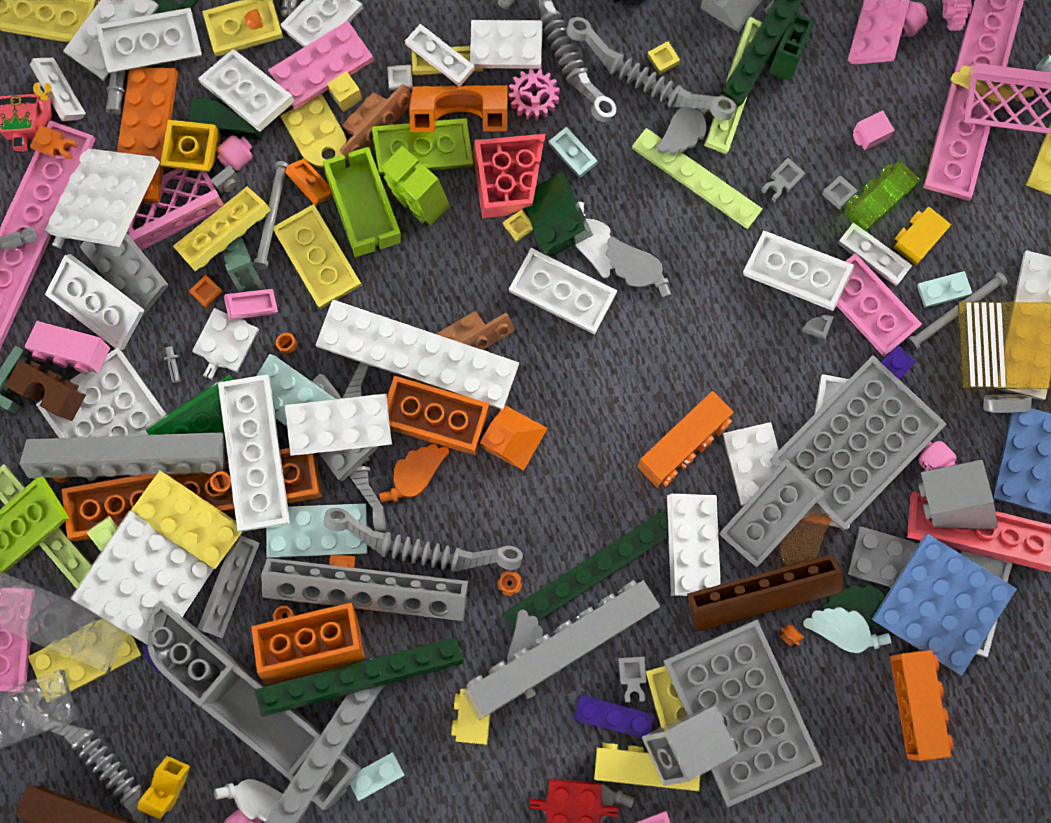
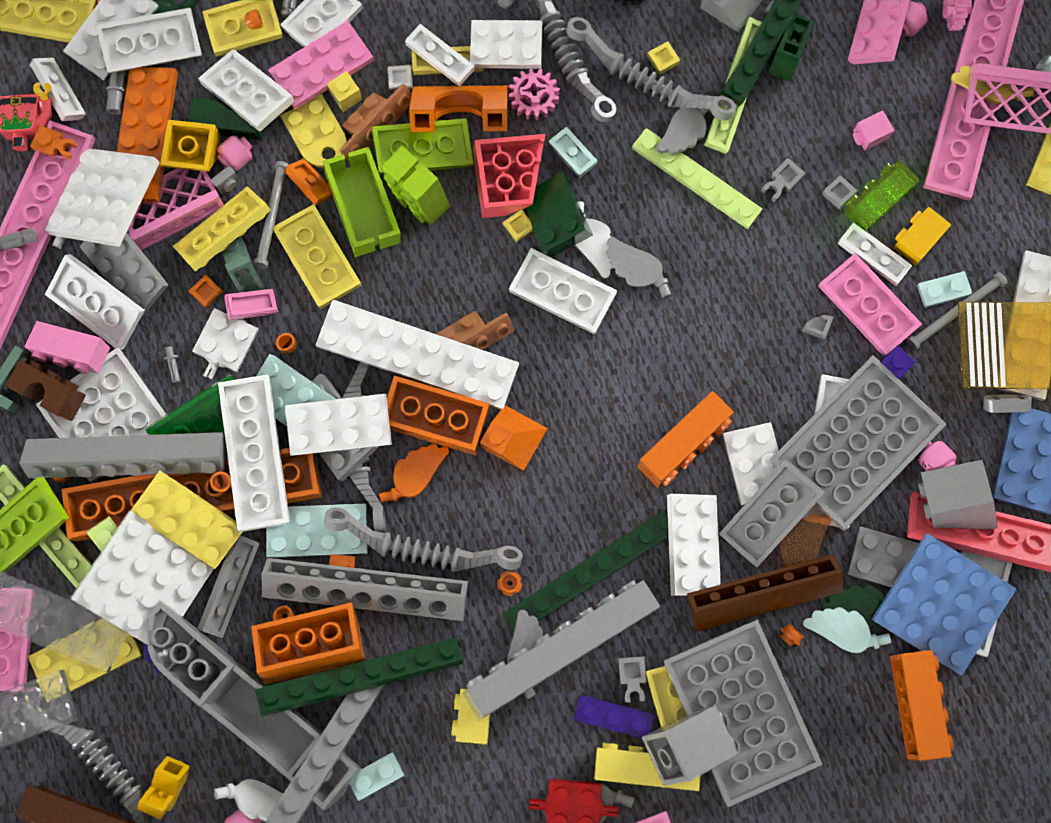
(798, 270): white plate -> none

